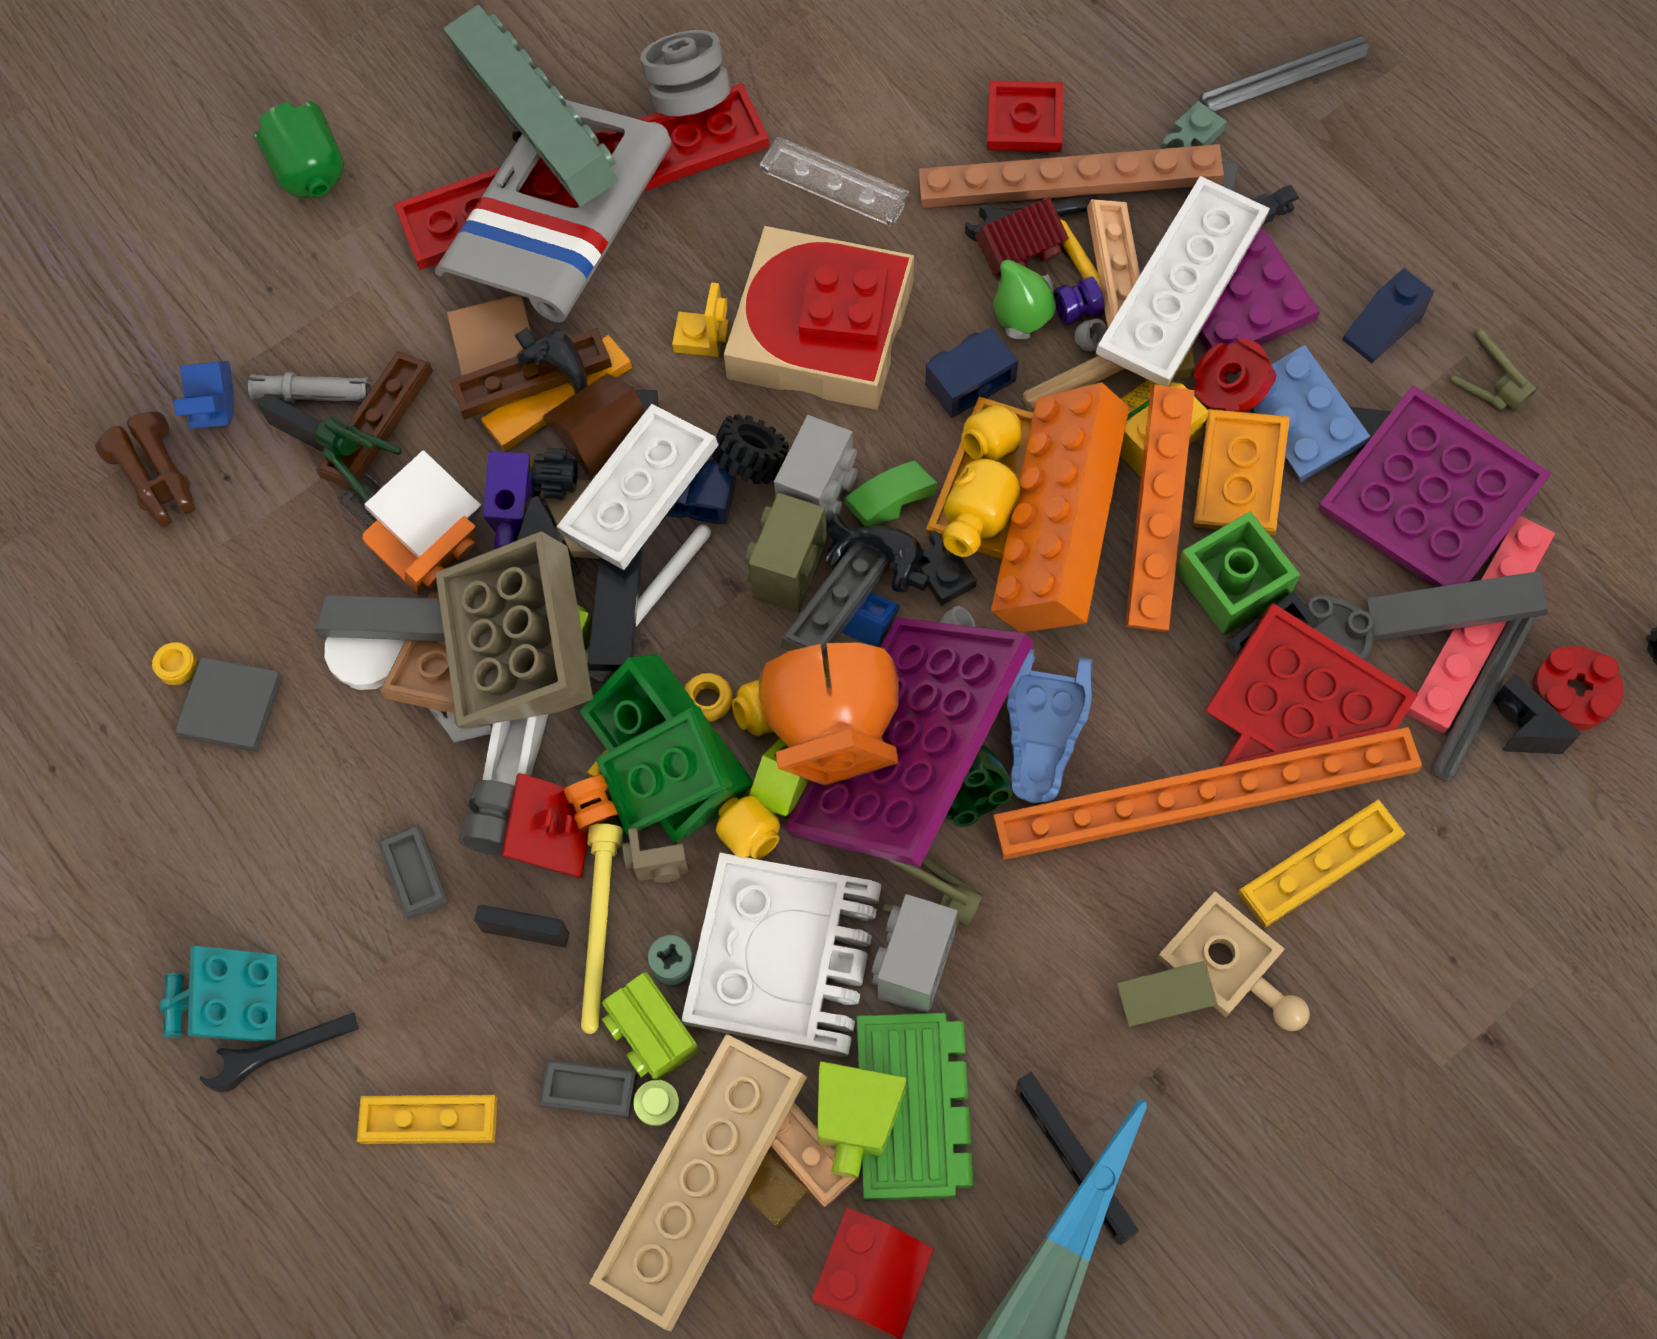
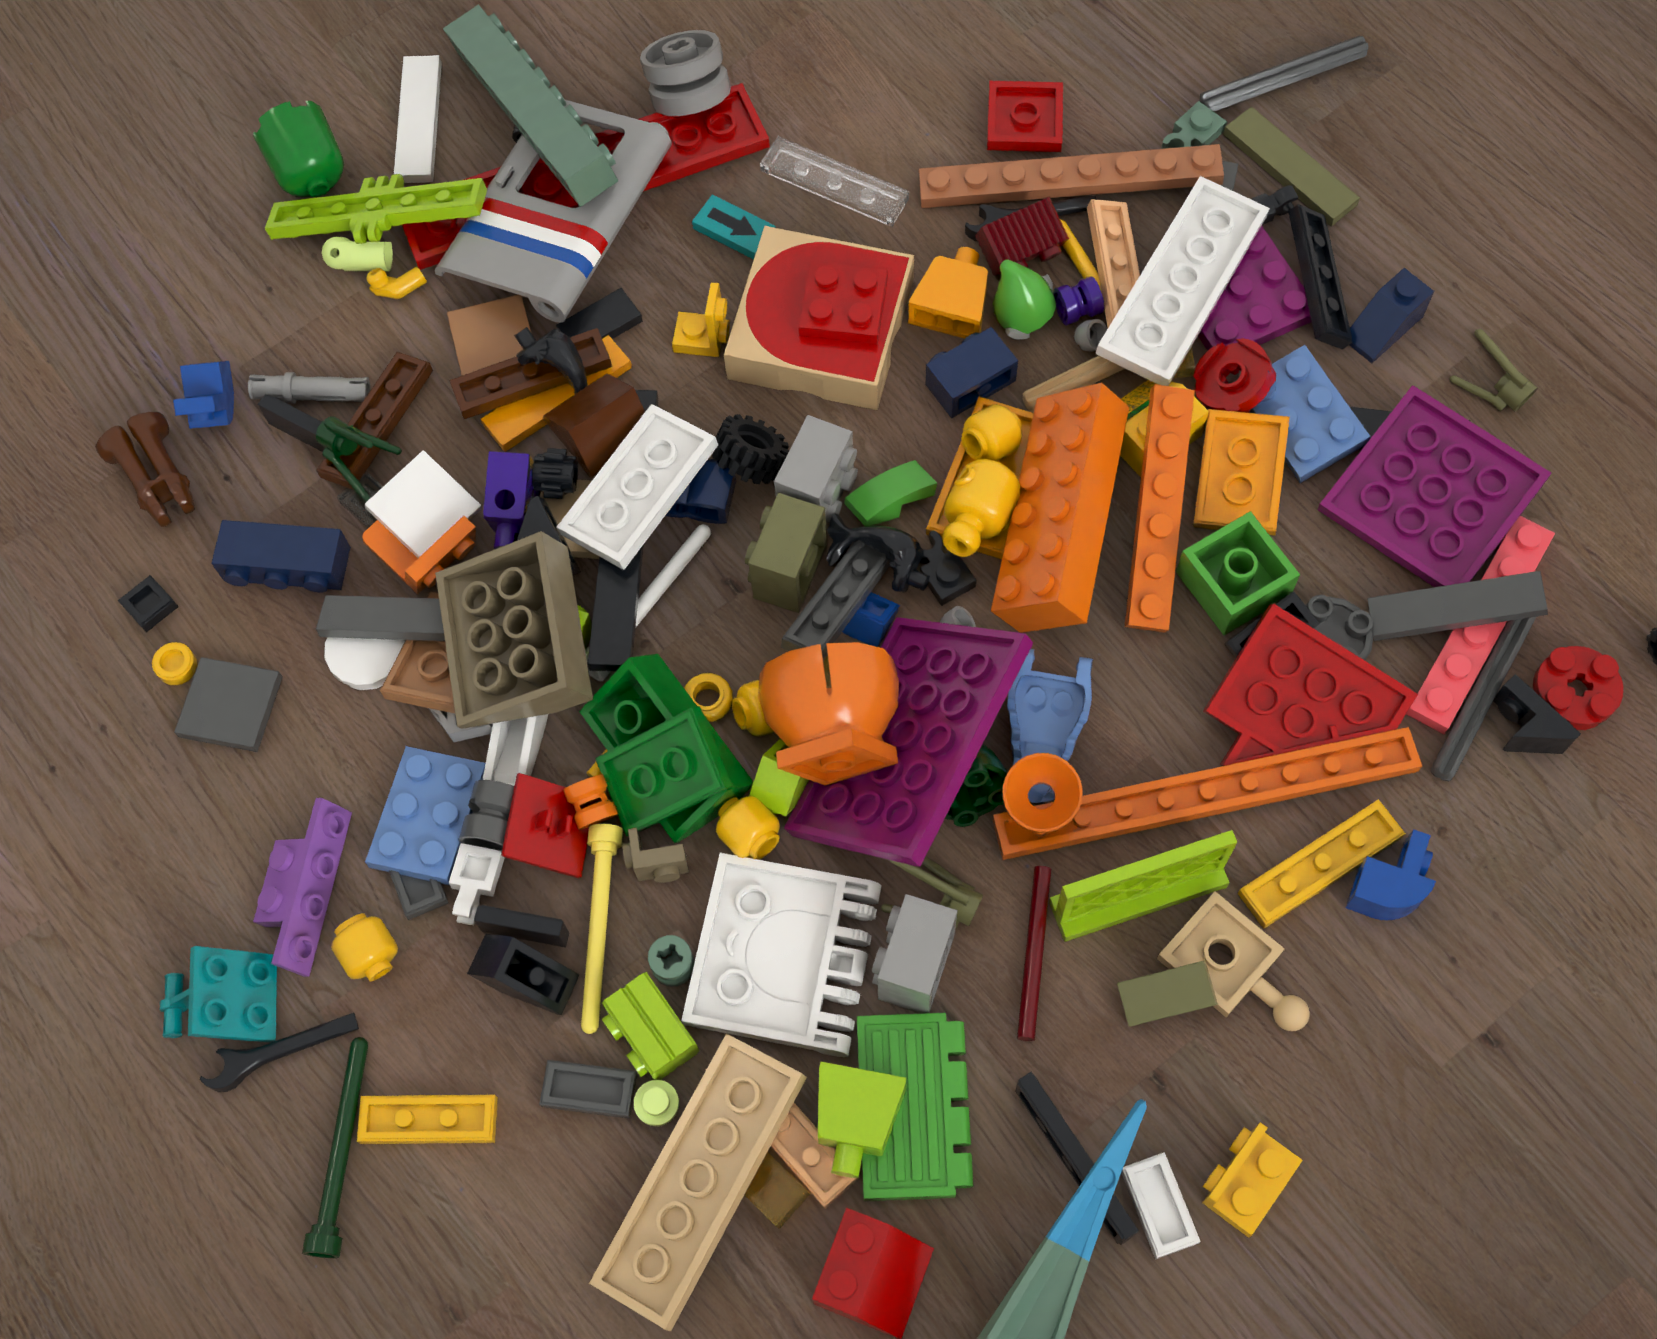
(148, 603): none -> black tile
(281, 555): none -> dark blue brick
(300, 886): none -> medium lavender bracket
(324, 1236): none -> dark green piece
(349, 256): none -> yellowish green piece
(364, 947): none -> yellow head
(376, 208): none -> lime hinge
(394, 287): none -> yellow arm
(418, 118): none -> white tile
(424, 815): none -> medium blue plate
(474, 875): none -> white plate
(523, 973): none -> black slope
(610, 315): none -> black tile
(730, 225): none -> teal tile
(951, 295): none -> light orange torso
(1034, 953): none -> dark red bar
(1046, 770): none -> orange piece
(1143, 886): none -> lime fence
(1160, 1205): none -> white tile
(1251, 1180): none -> yellow bracket
(1291, 165): none -> olive tile
(1320, 277): none -> black tile
(1391, 890): none -> blue brick

